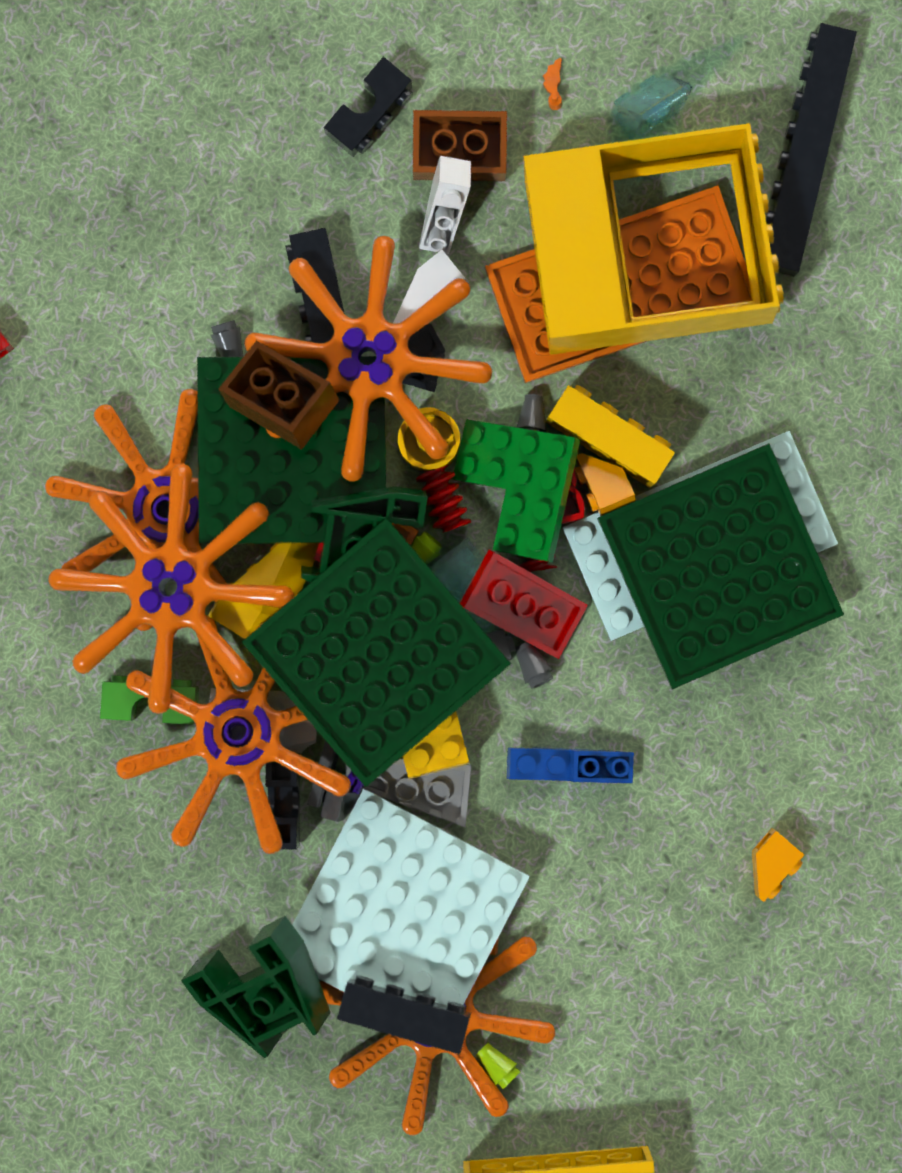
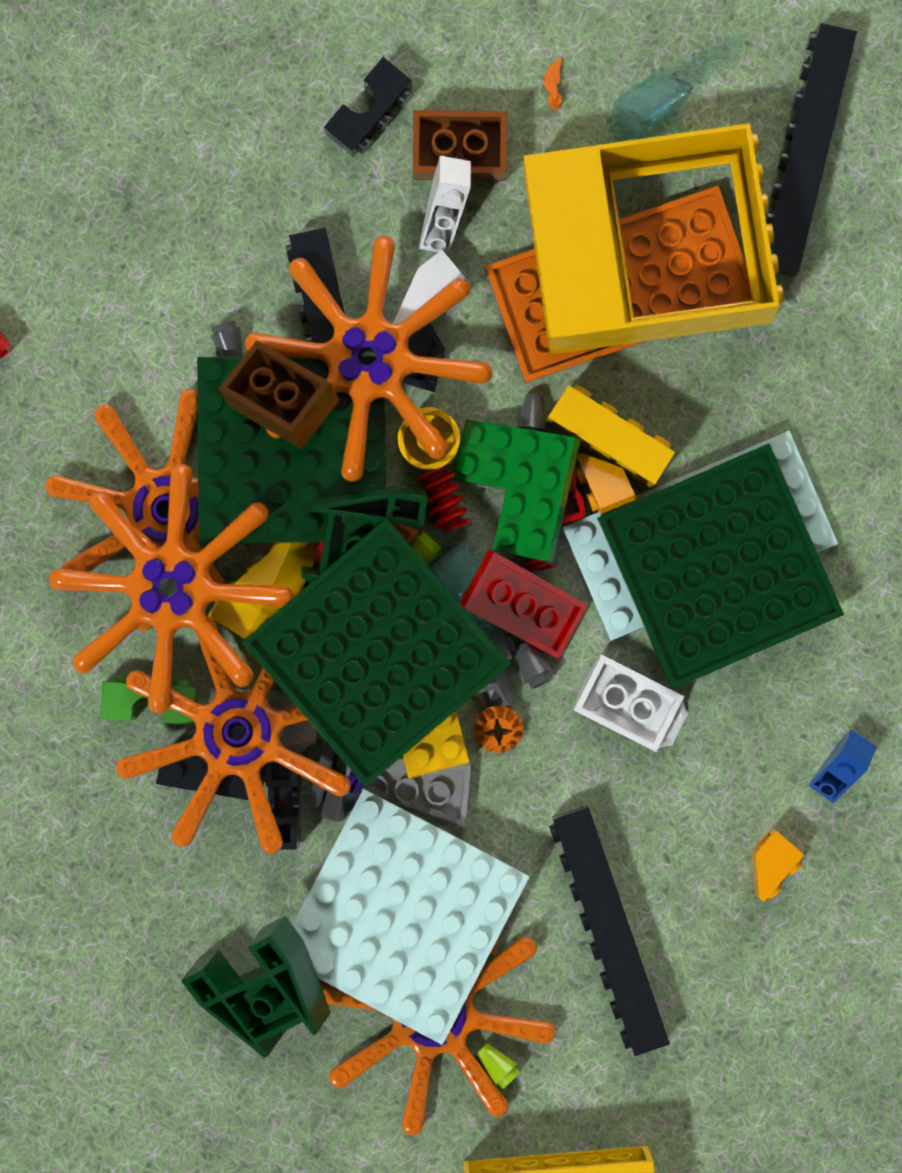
(190, 773): none -> black arch
(404, 1015): black brick -> none
(497, 692): none -> flat silver slope
(507, 719): none -> orange gear
(570, 765): blue slope -> none
(610, 929): none -> black brick
(631, 704): none -> white slope
(843, 766): none -> blue slope

